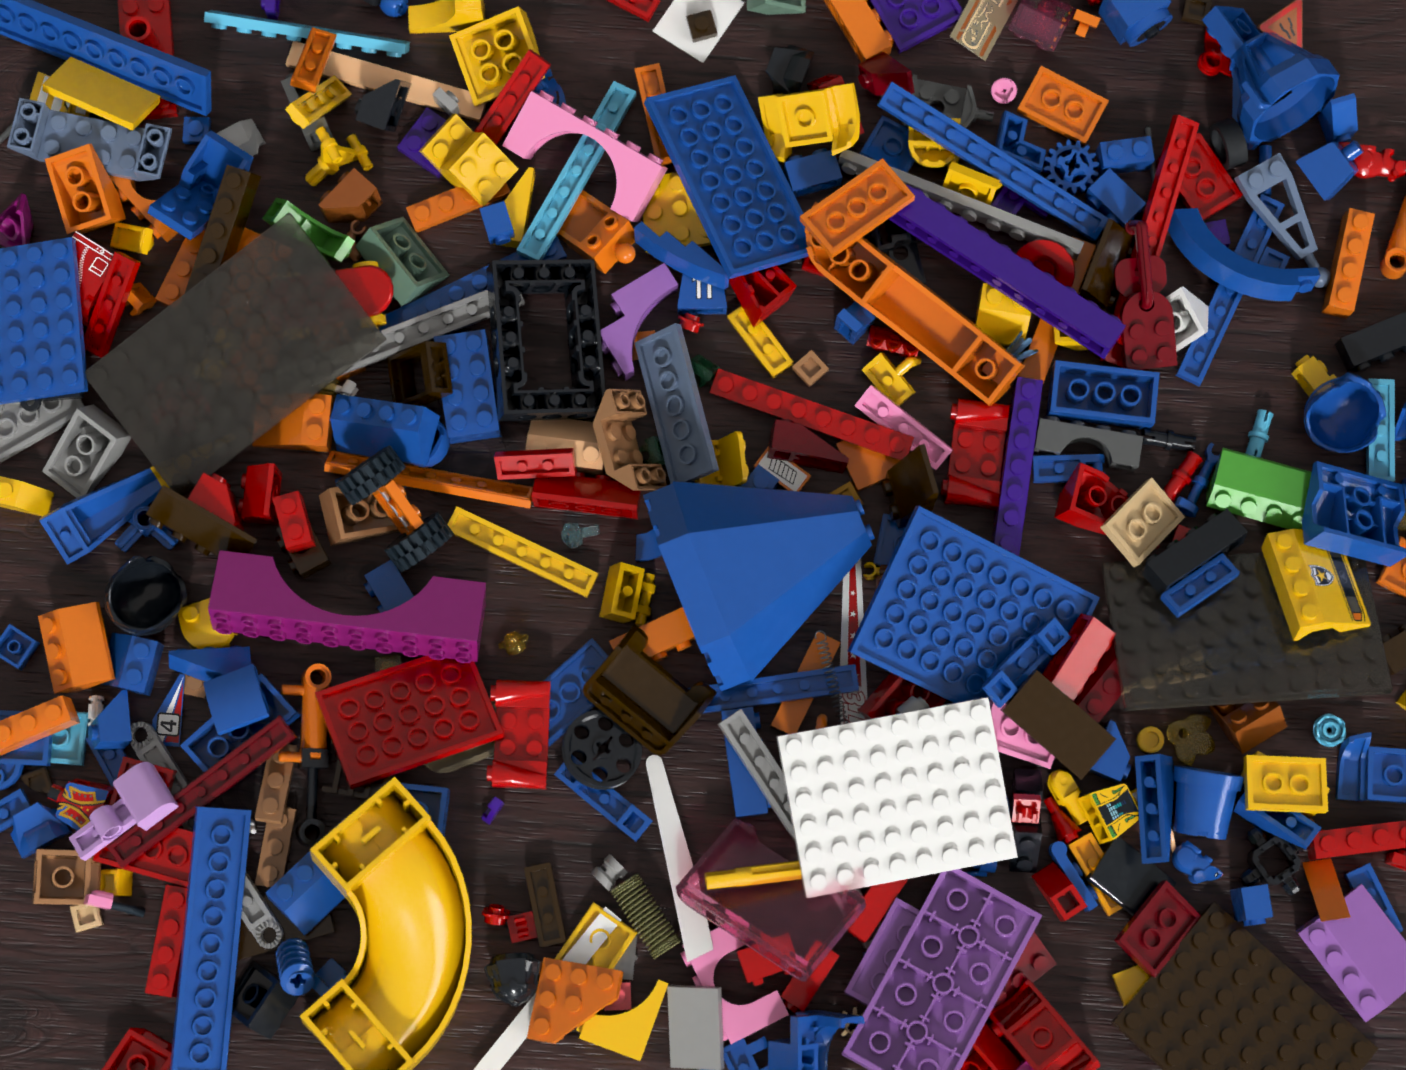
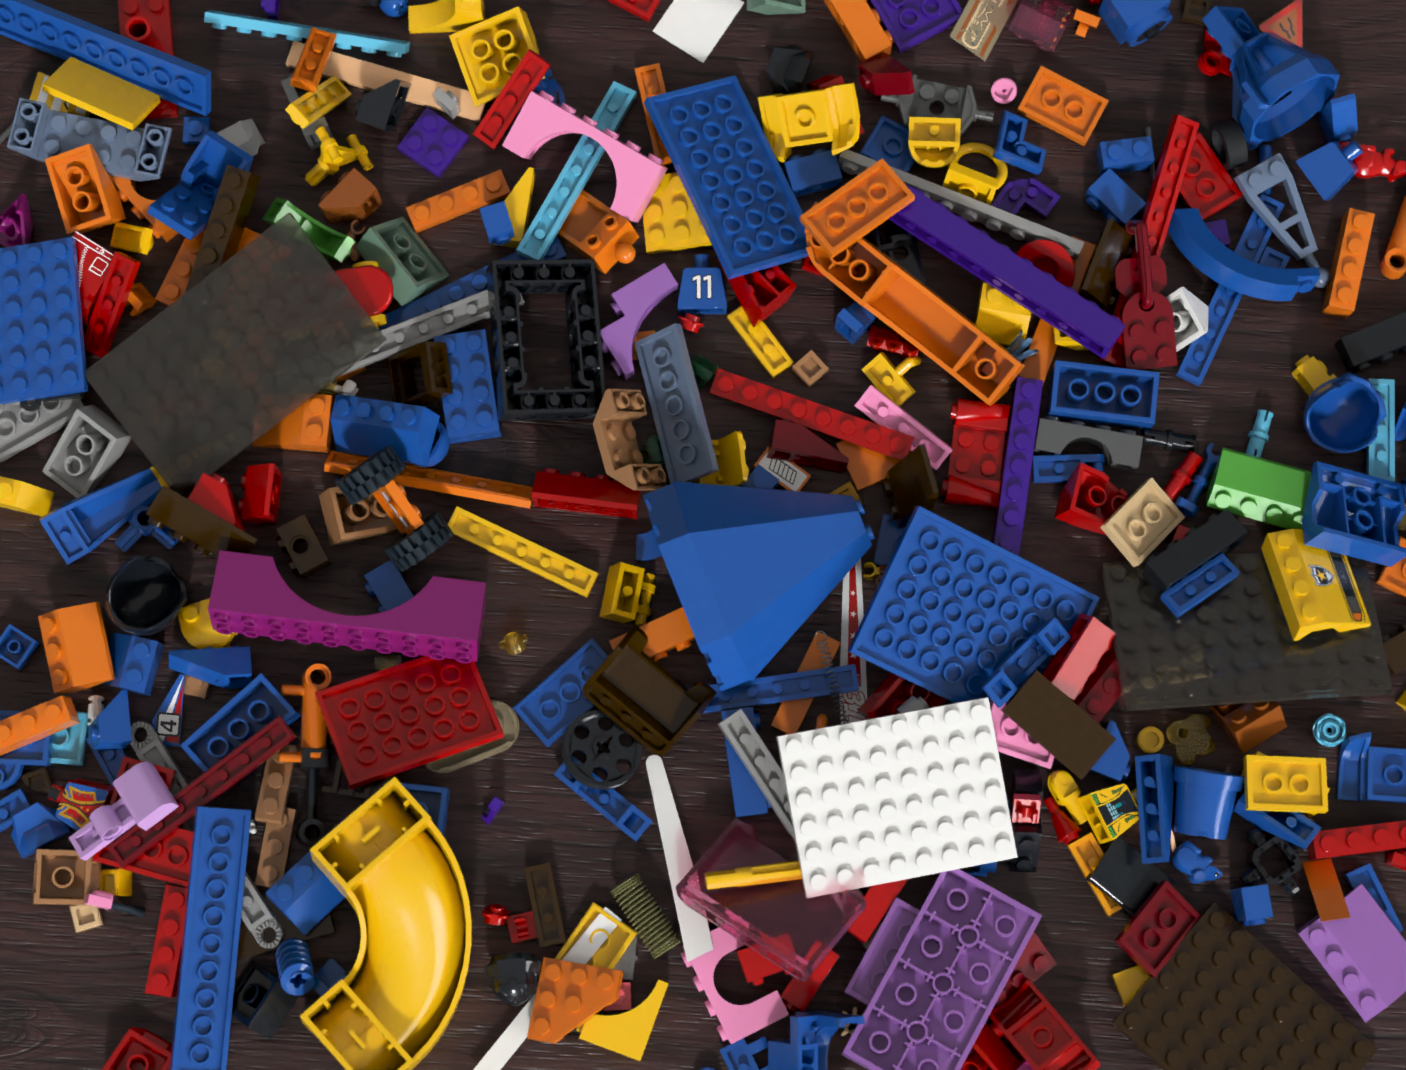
(236, 699): blue slope -> none
(294, 522): red brick -> none
(468, 159): yellow bracket -> none
(525, 720): red piece -> none
(535, 463): red plate -> none
(568, 434): light nougat slope -> none
(573, 534): clear light blue plate -> none
(609, 872): light grey wheel -> none
(685, 259): blue slope -> none
(695, 1027): light grey tile -> none
(701, 26): dark brown plate -> none
(992, 161): blue plate -> none
(1057, 852): blue plate -> none
(1059, 892): red slope -> none
(1080, 169): blue gear -> none

